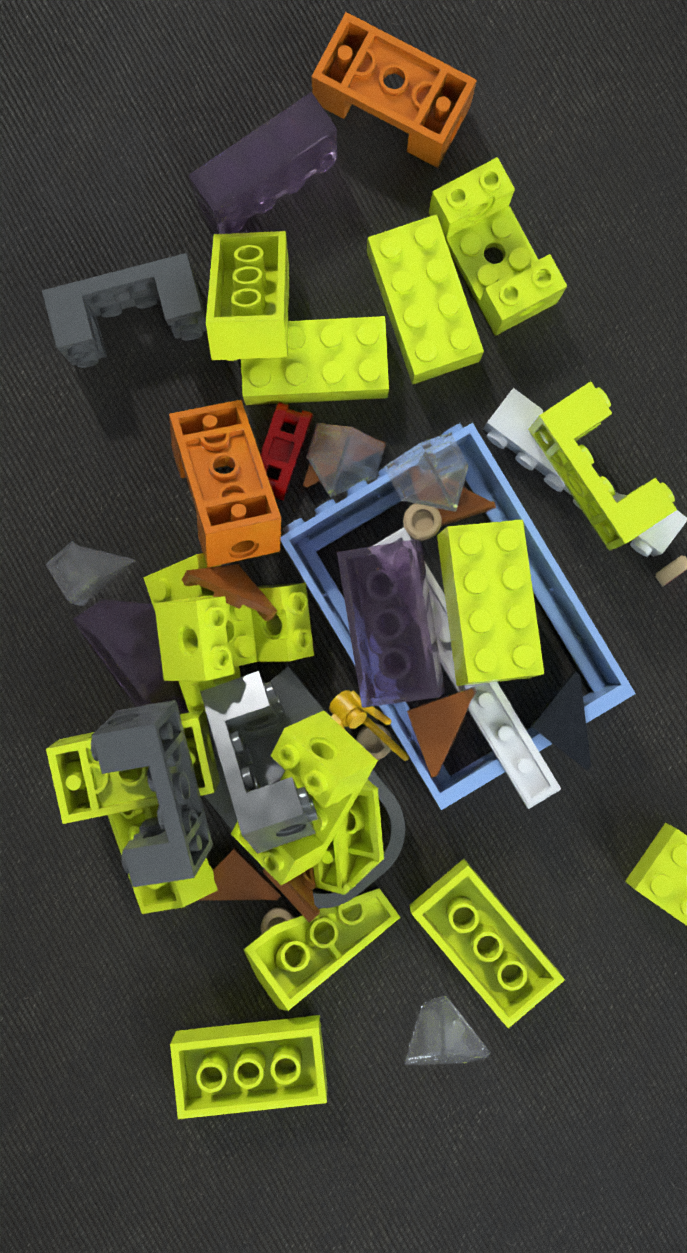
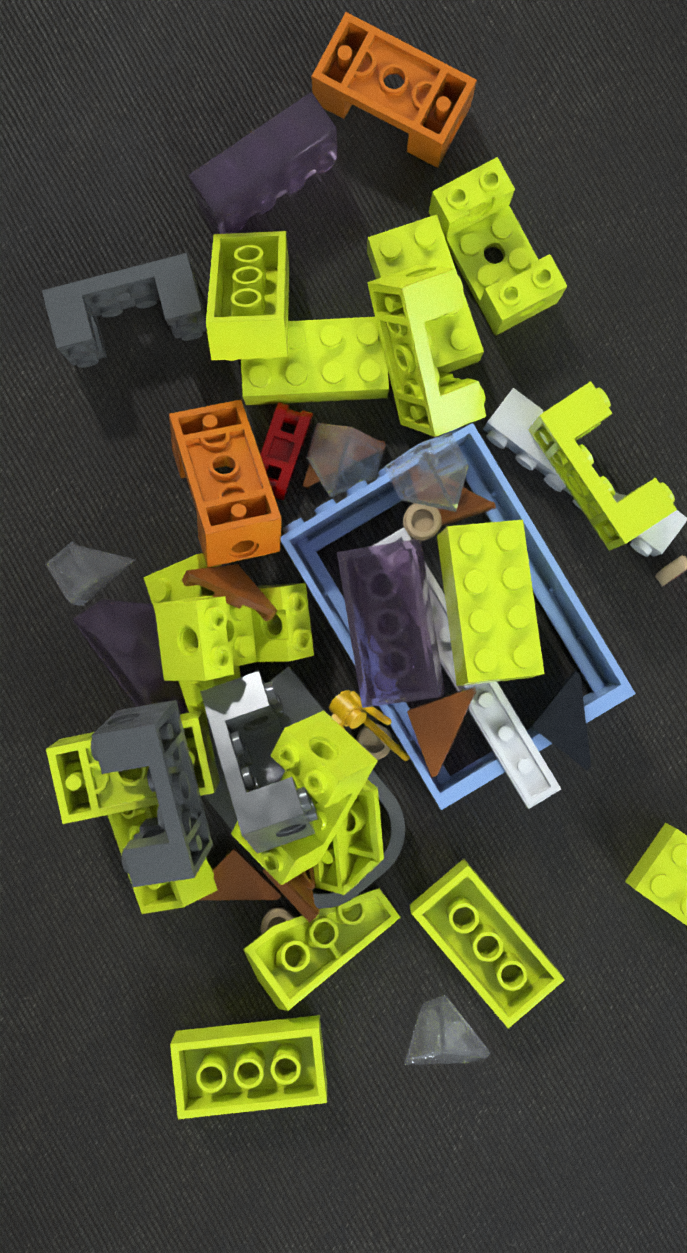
(423, 396): none -> neon yellow plate

